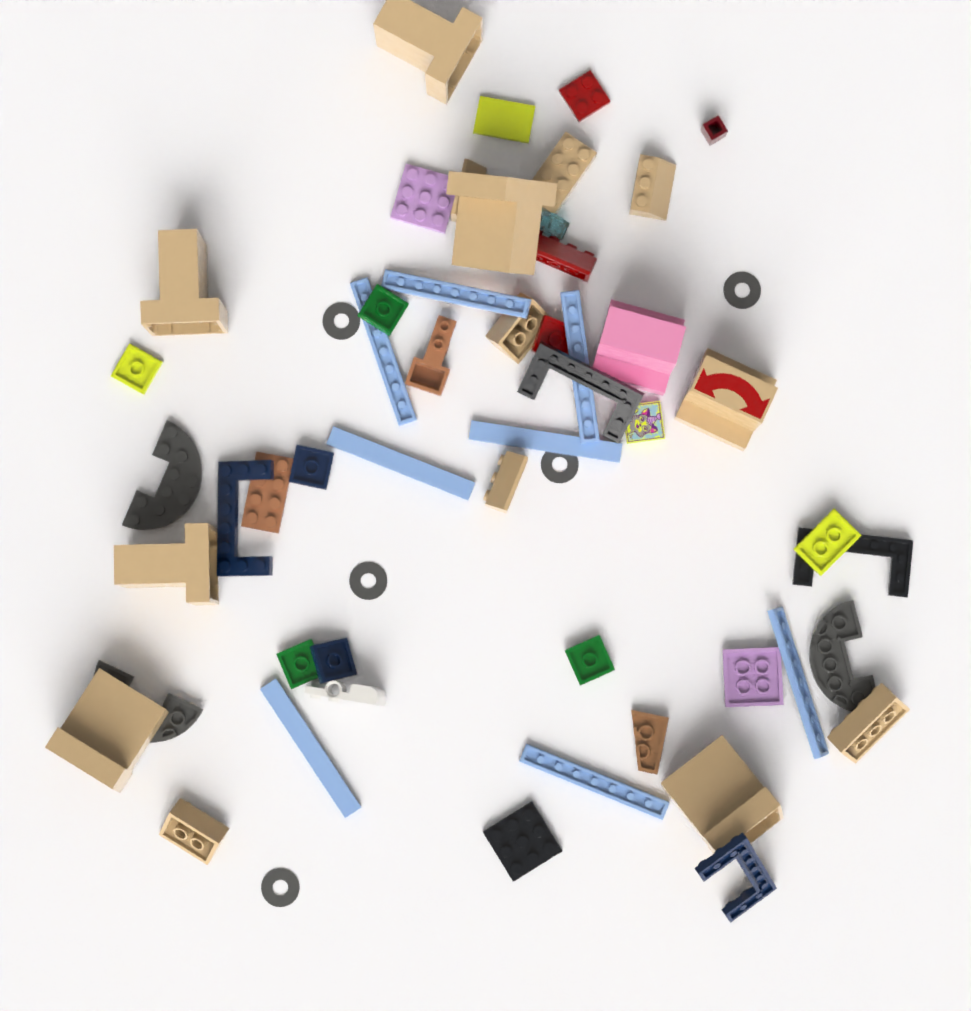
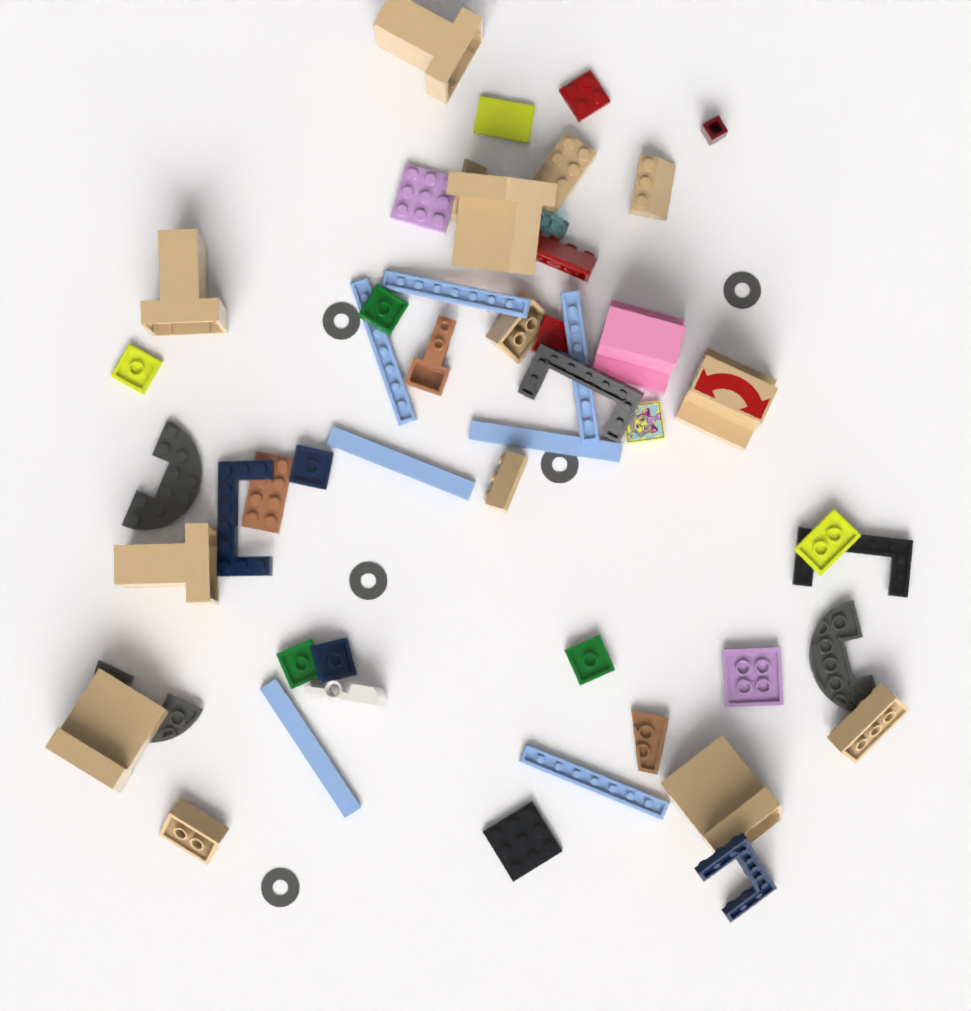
(798, 682): light blue tile -> none

